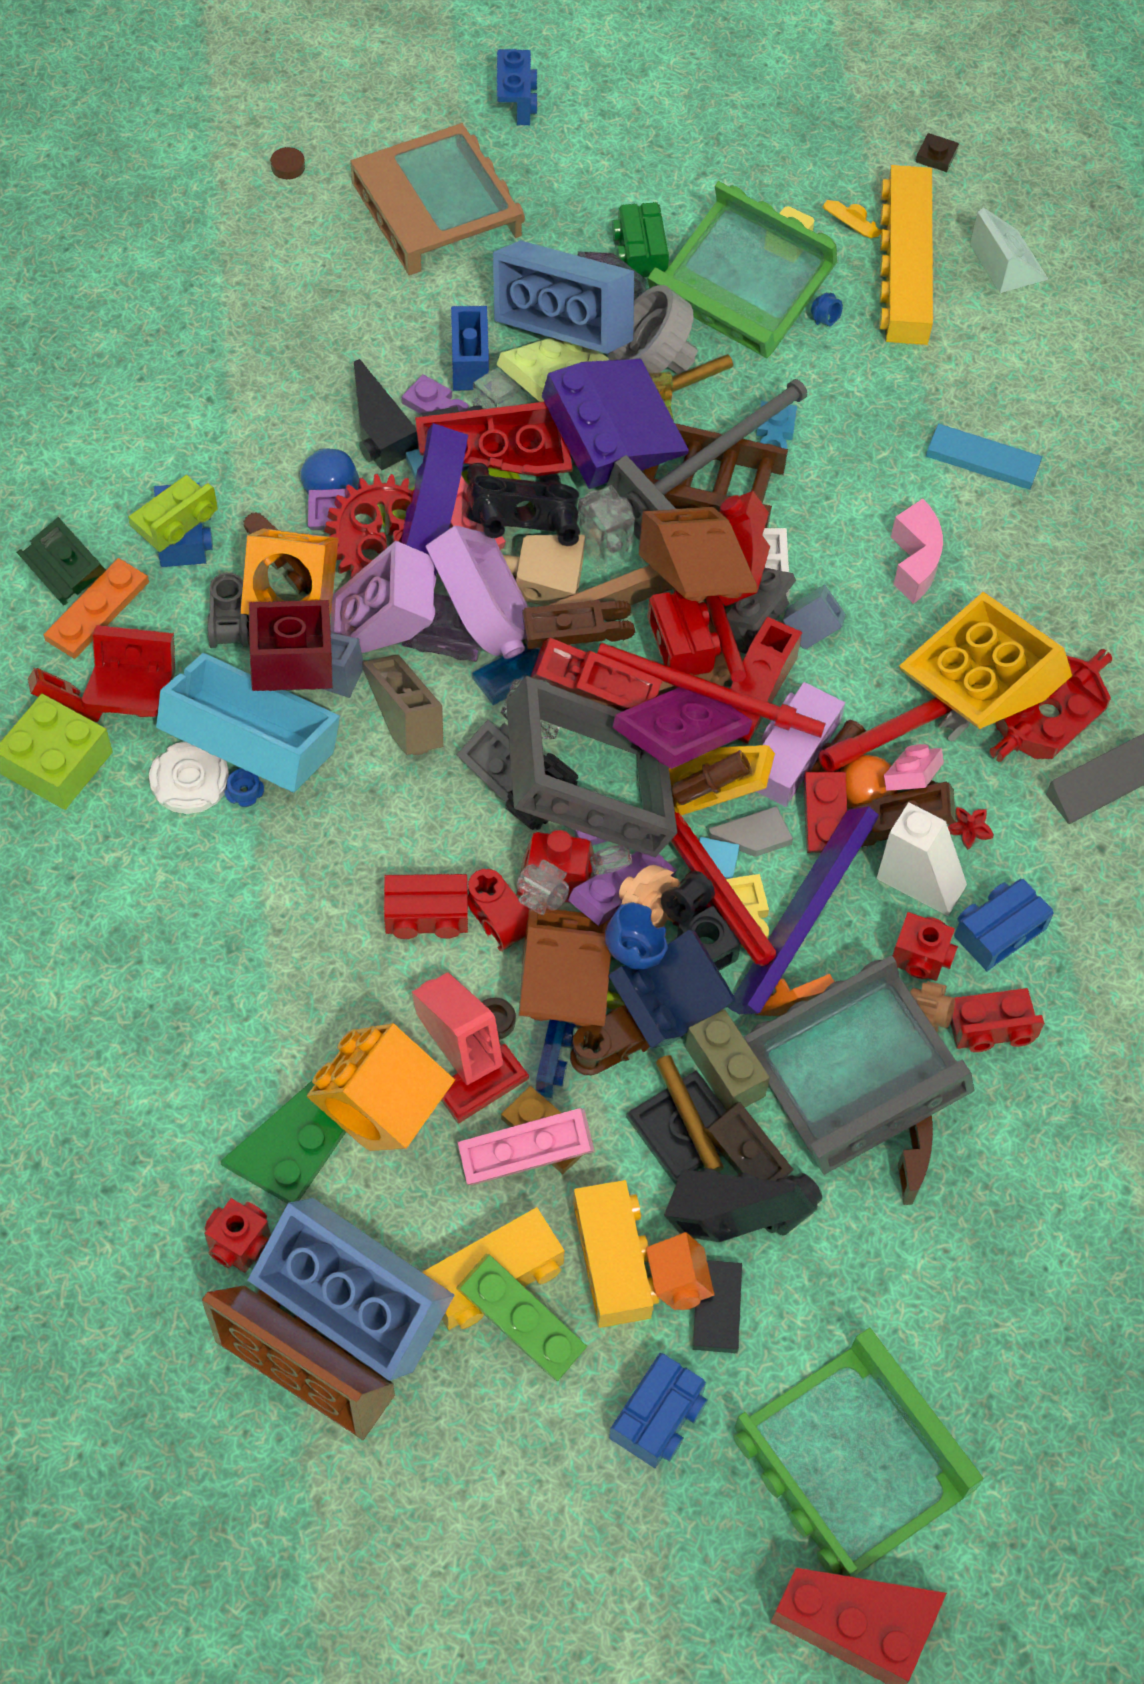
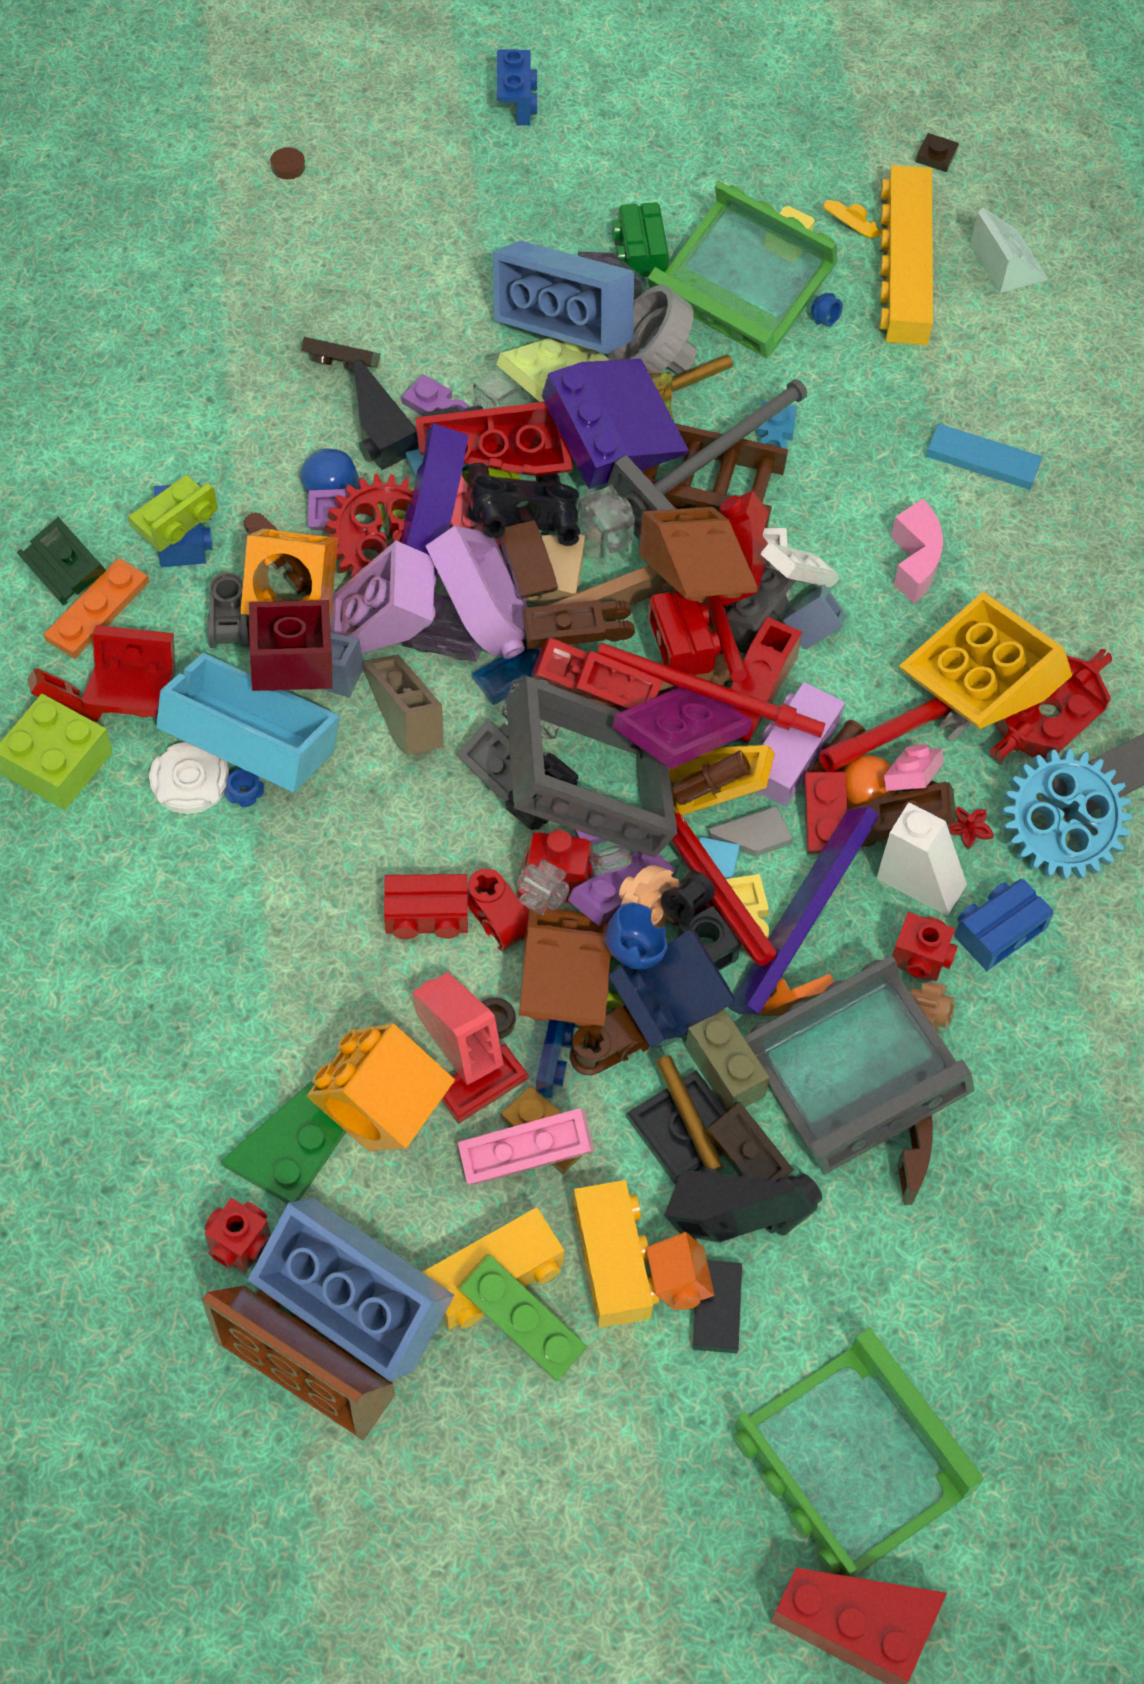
(325, 352): none -> dark brown plate
(433, 193): panel -> none
(469, 345): blue brick -> none
(528, 560): none -> reddish brown slope
(659, 1410): blue brick -> none
(800, 565): none -> white tile
(994, 1019): red bracket -> none
(1083, 784): none -> medium azure gear

